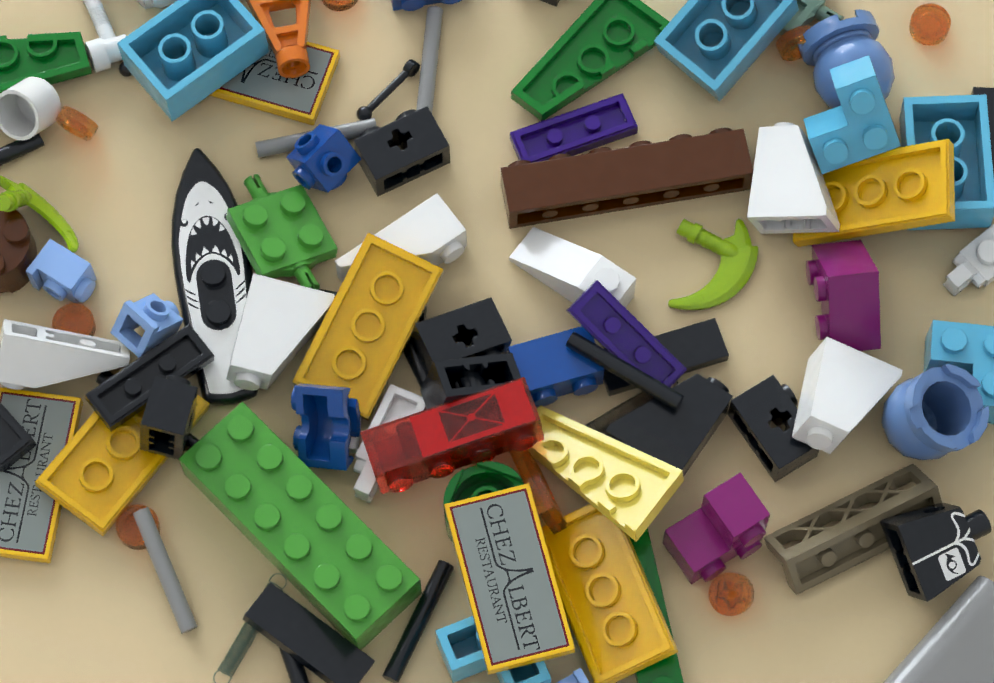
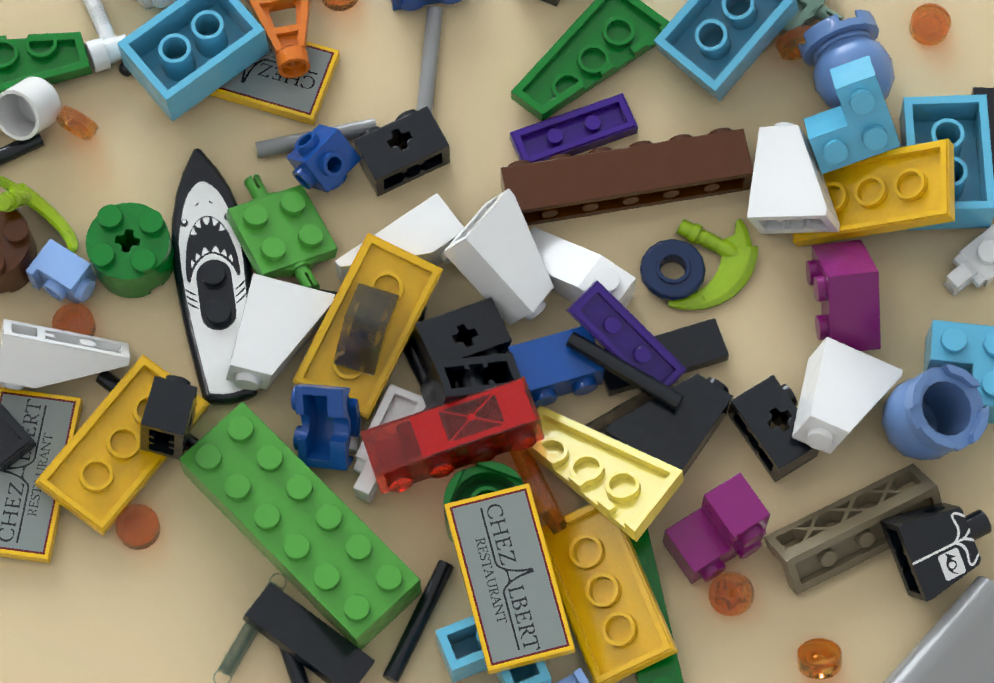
(129, 389): black tile -> none
(136, 230): none -> green brick
(155, 316): light blue brick -> none
(165, 570): light grey bar -> none
(365, 329): none -> clear smoke slope
(410, 69): black hinge -> none
(502, 259): none -> white slope
(676, 252): none -> dark blue piece
(819, 658): none -> clear orange tile

